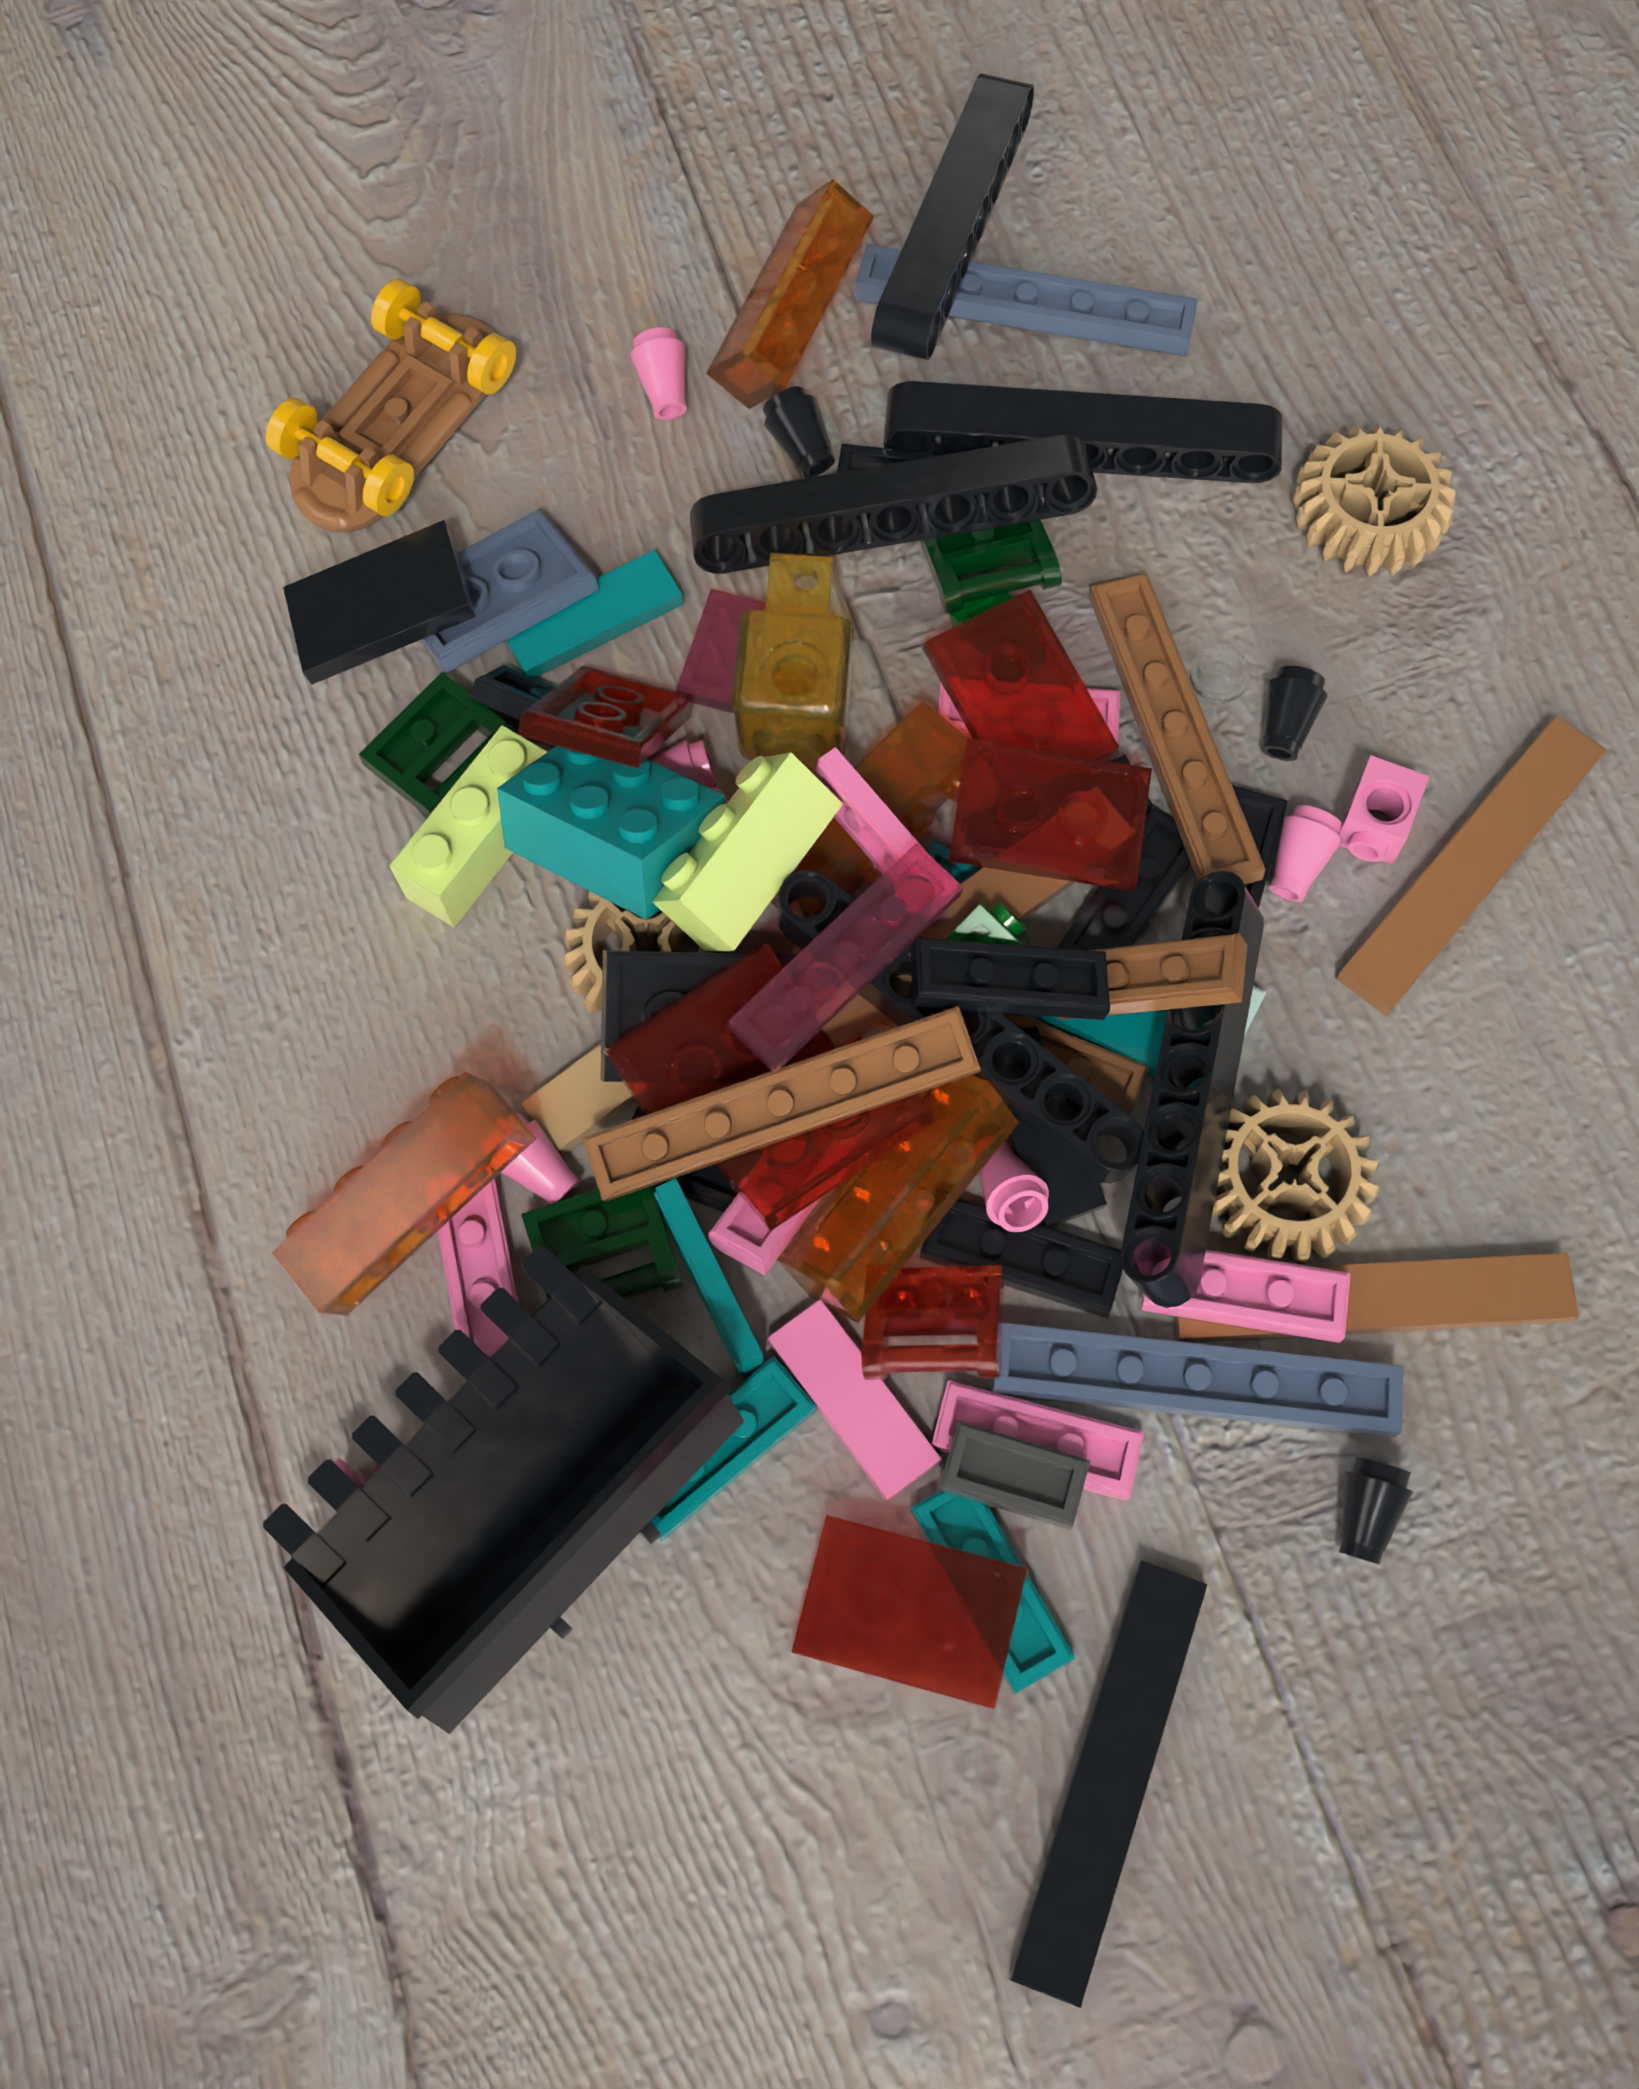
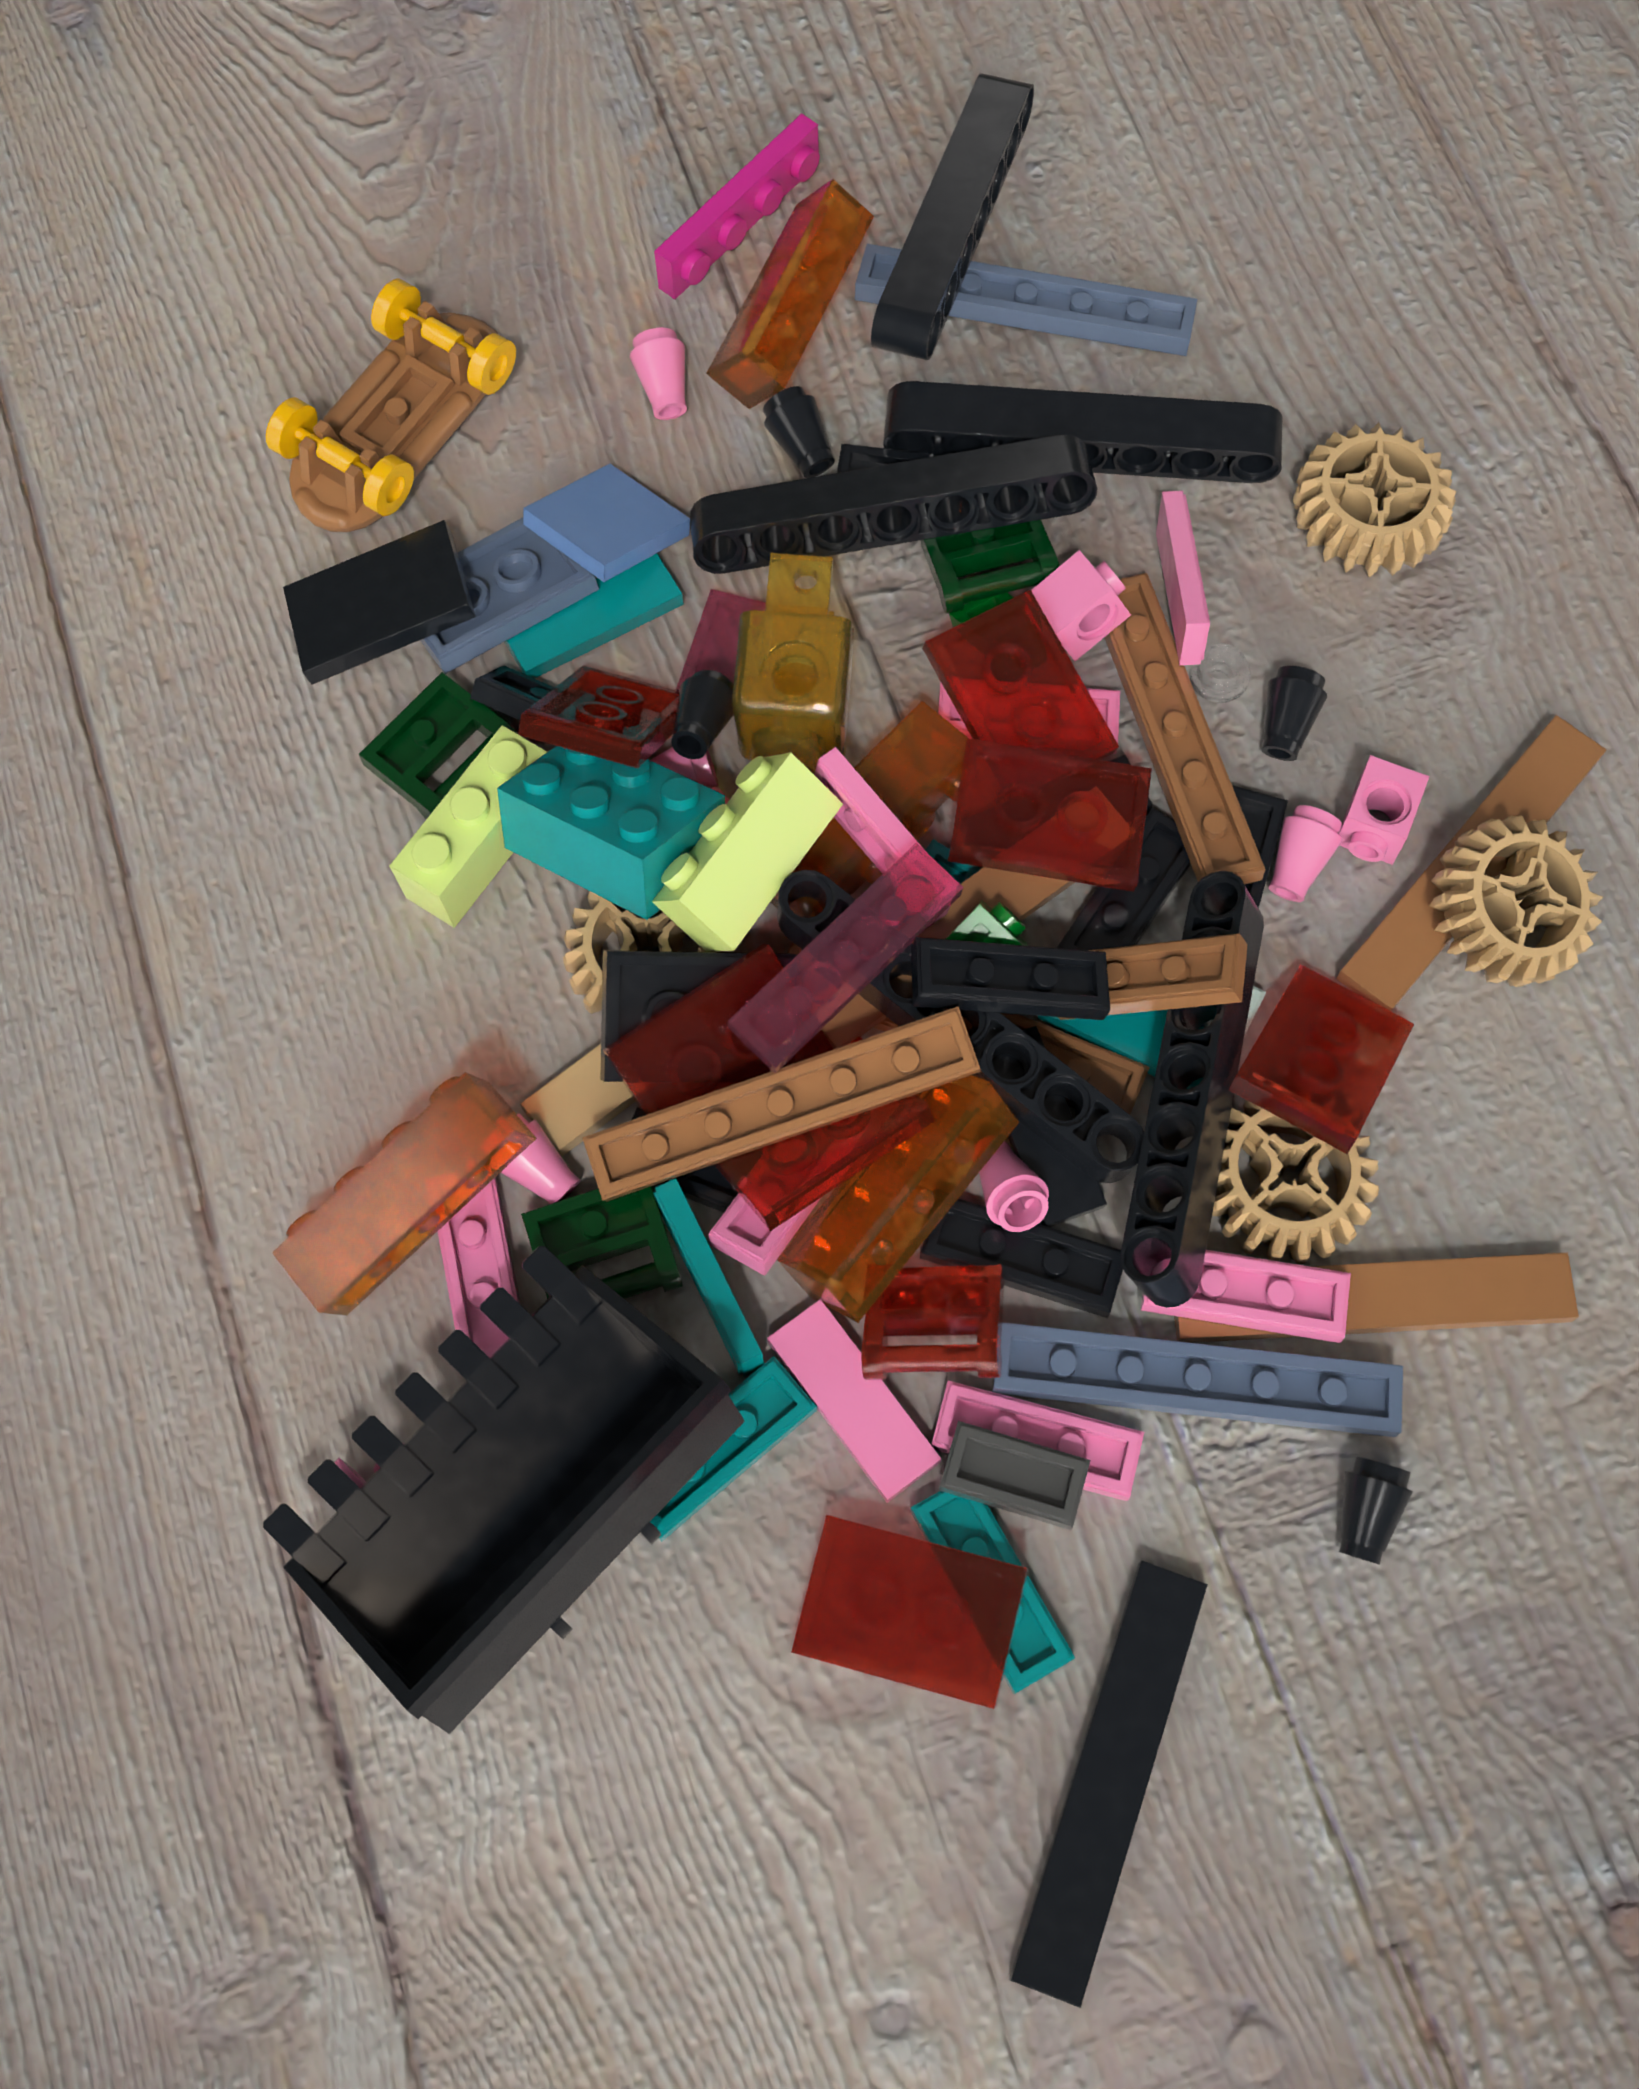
(606, 522): none -> medium blue tile
(701, 712): none -> black cone
(737, 207): none -> dark pink plate
(1081, 603): none -> bright pink brick
(1182, 578): none -> bright pink tile
(1322, 1058): none -> clear red tile
(1496, 913): none -> tan gear

